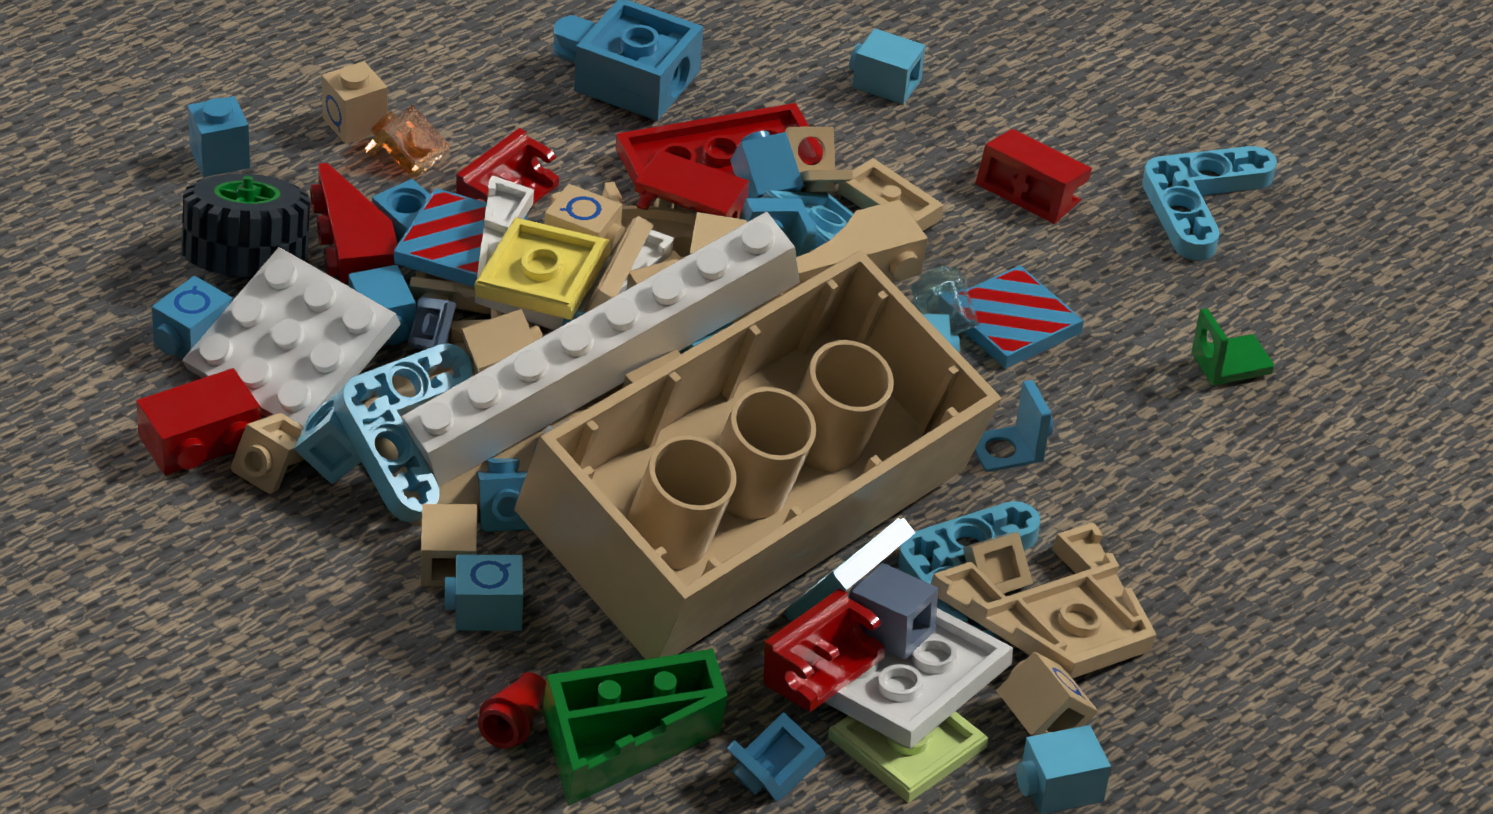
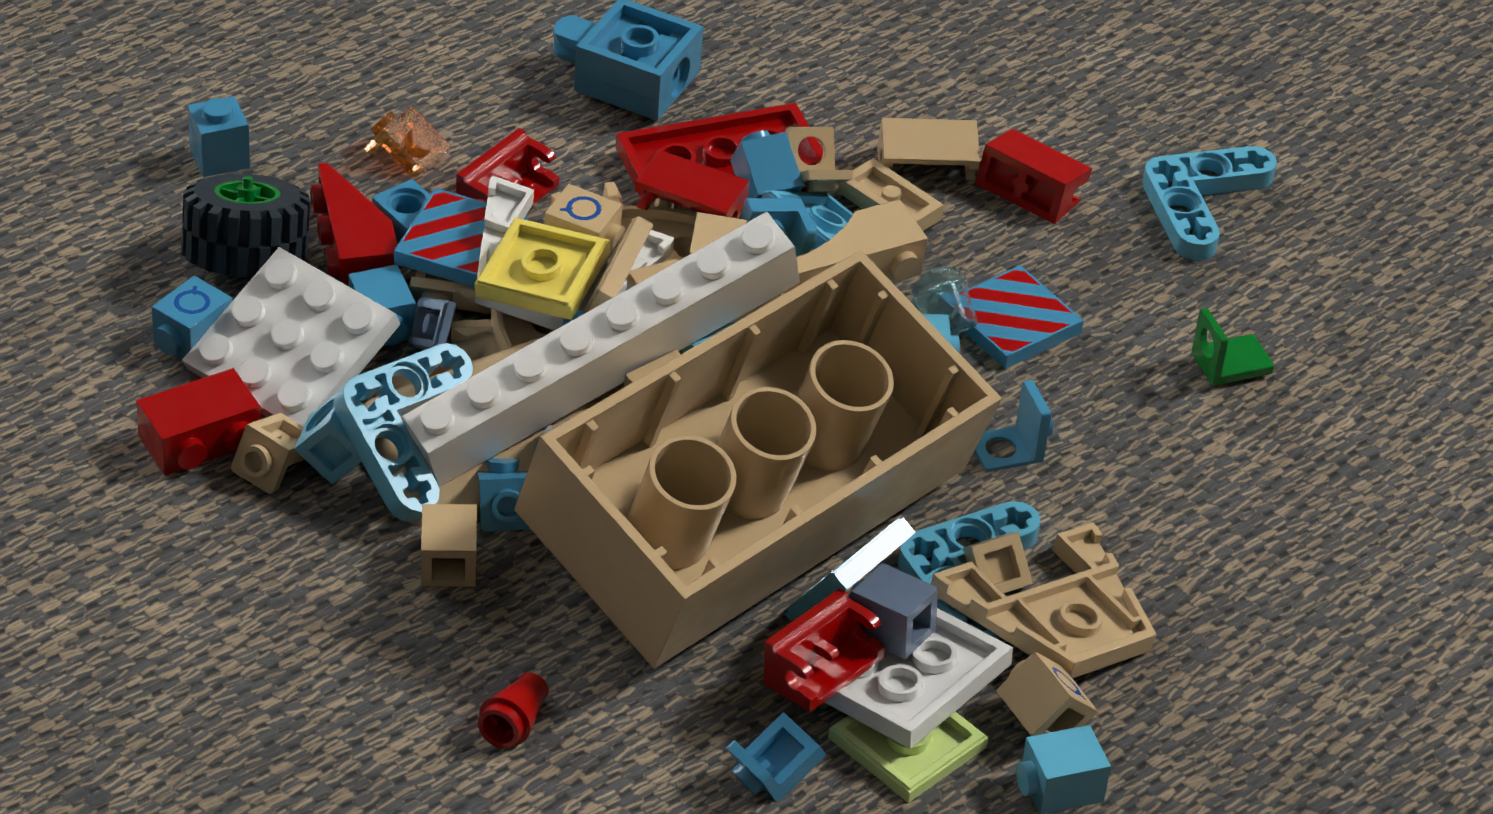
(353, 101): tan brick -> none
(486, 592): medium azure brick -> none
(498, 338): tan brick -> none
(630, 717): green wedge -> none
(887, 66): medium azure brick -> none
(929, 143): none -> tan hinge

